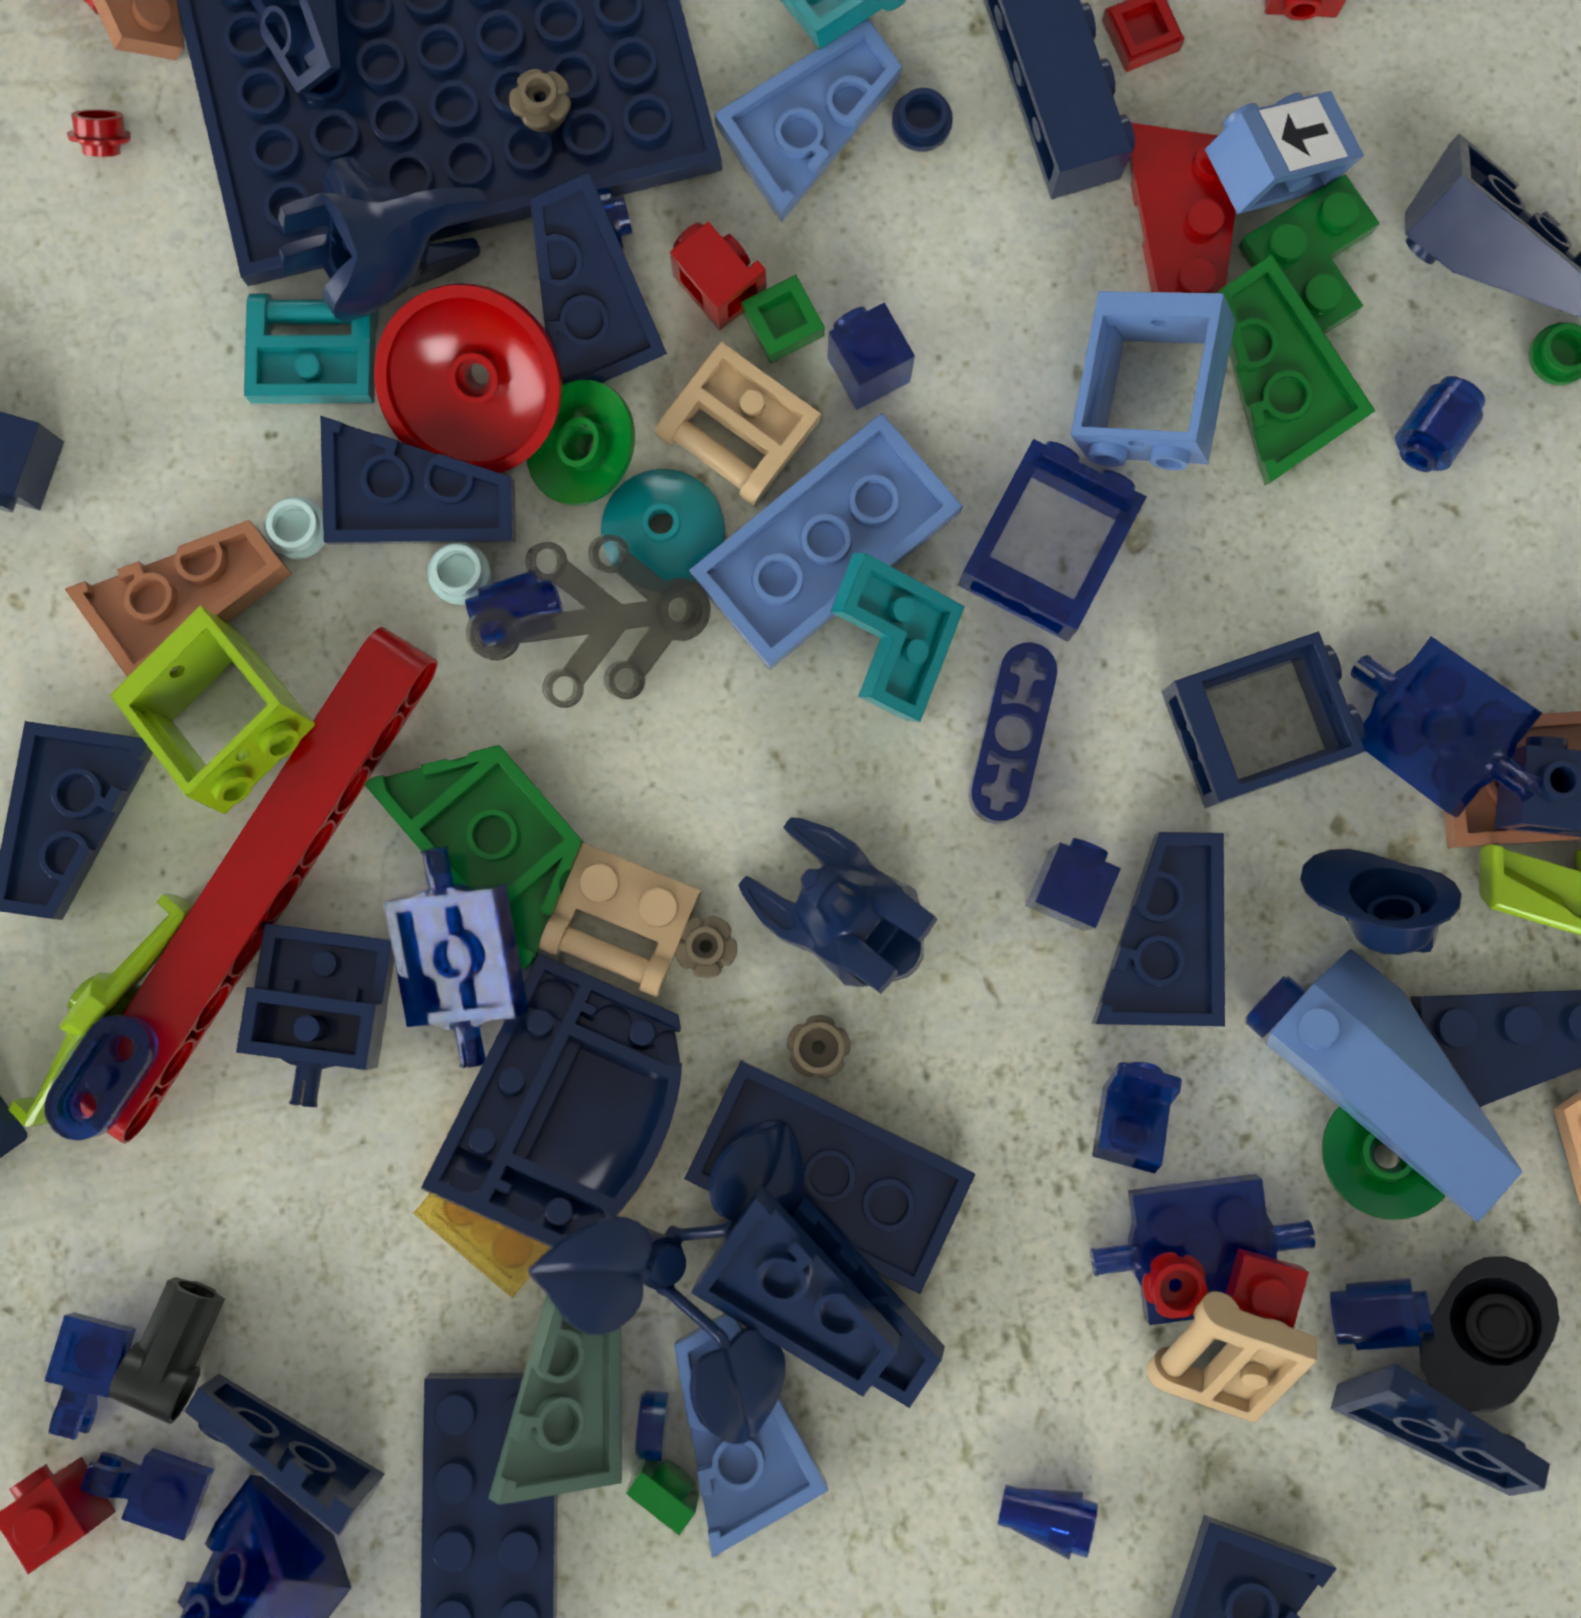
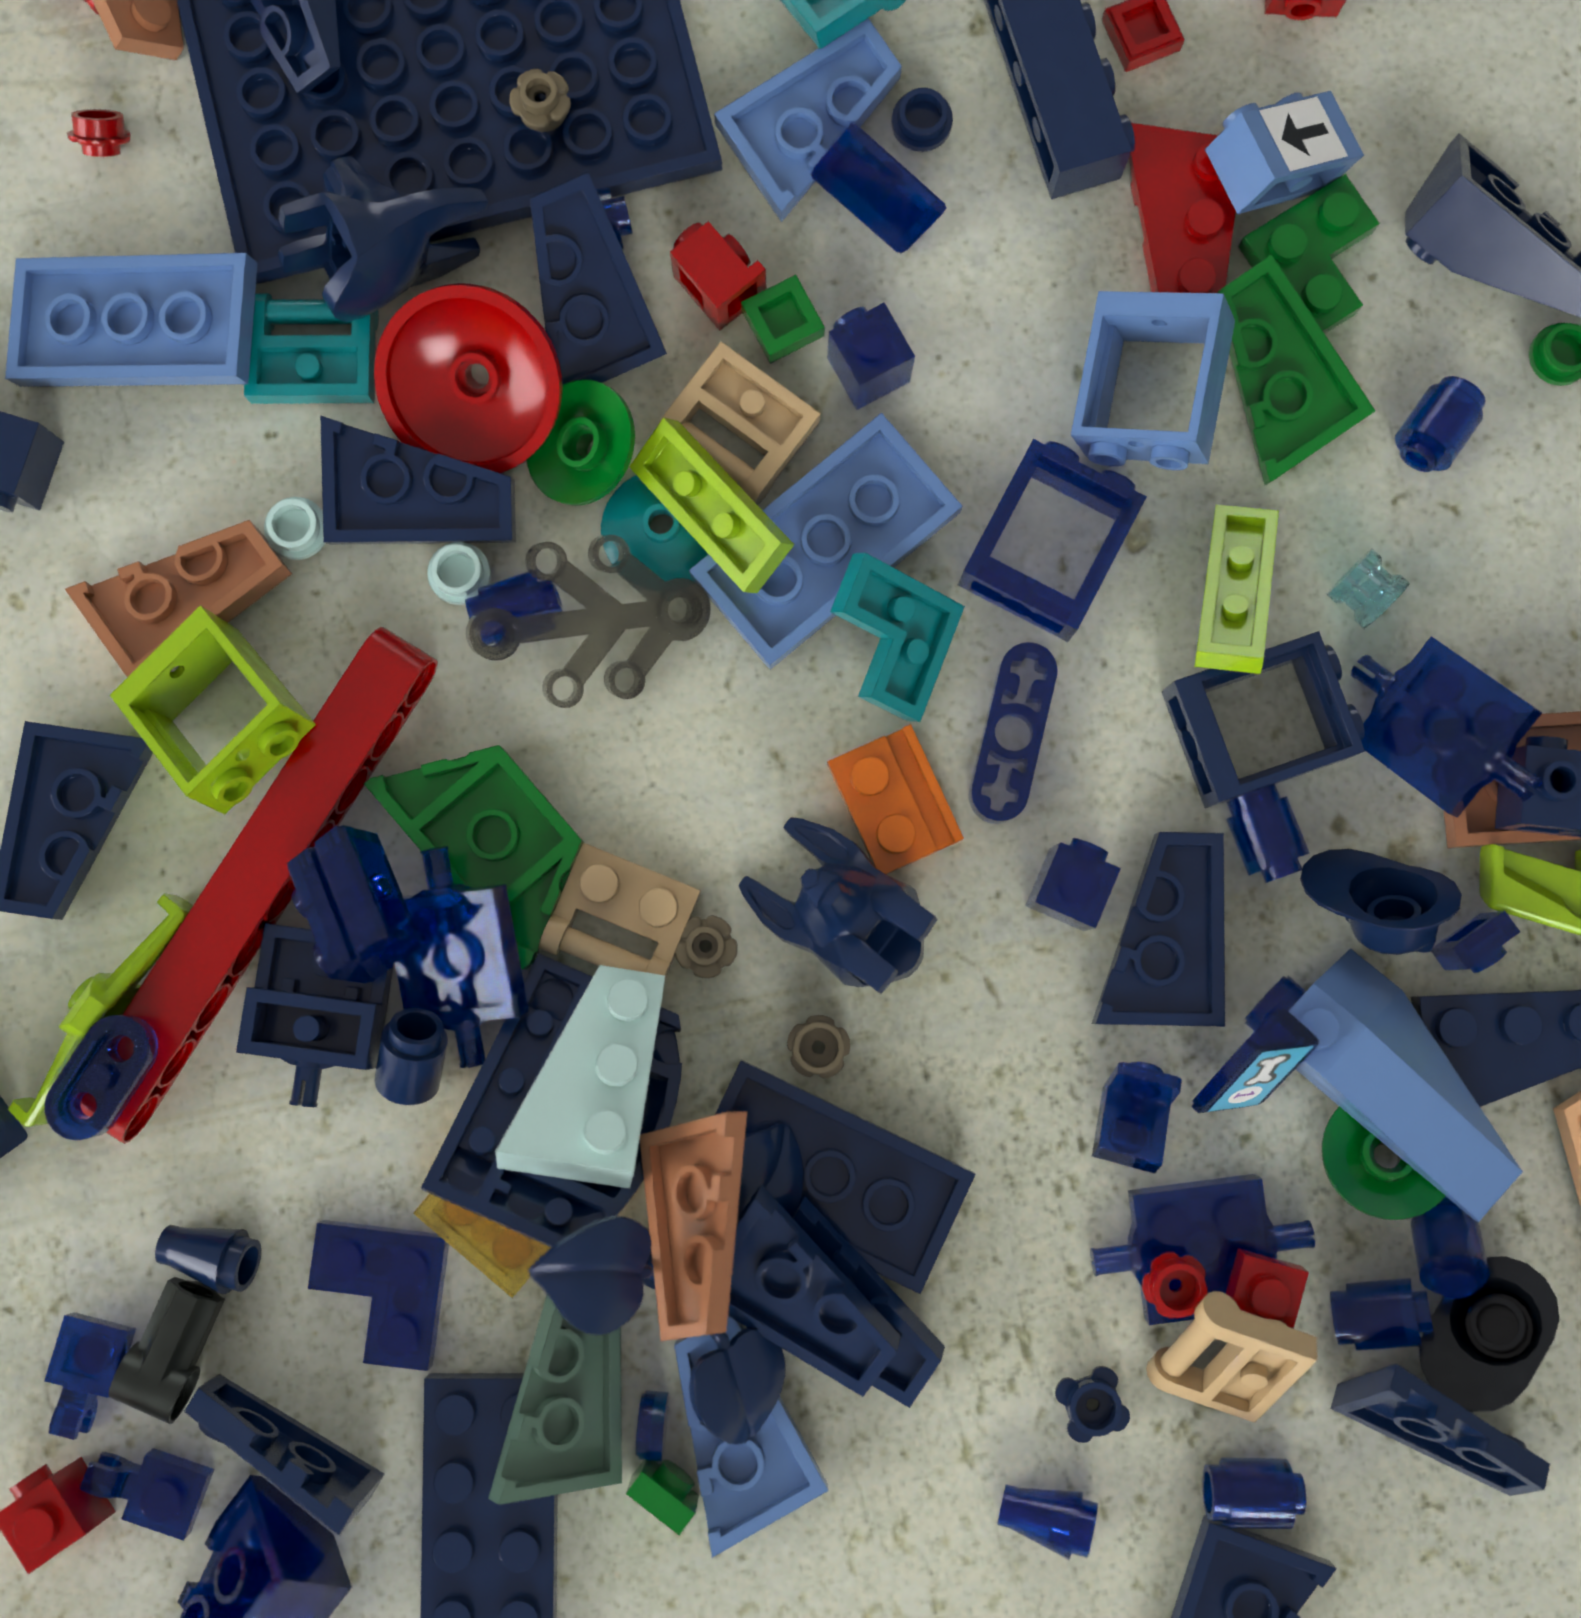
(132, 320): none -> medium blue plate
(211, 1256): none -> dark blue cone
(352, 905): none -> clear blue brick
(401, 1275): none -> clear blue plate
(411, 1057): none -> dark blue brick
(593, 1088): none -> light aqua wedge
(692, 1220): none -> nougat wing
(711, 506): none -> lime plate
(877, 189): none -> clear blue slope
(895, 800): none -> orange plate
(1108, 1415): none -> dark blue plate
(1237, 589): none -> lime plate
(1253, 1493): none -> clear blue brick
(1258, 1065): none -> slope
(1266, 833): none -> clear blue brick
(1368, 588): none -> clear light blue wheel
(1449, 1251): none -> clear blue brick
(1476, 943): none -> clear blue plate

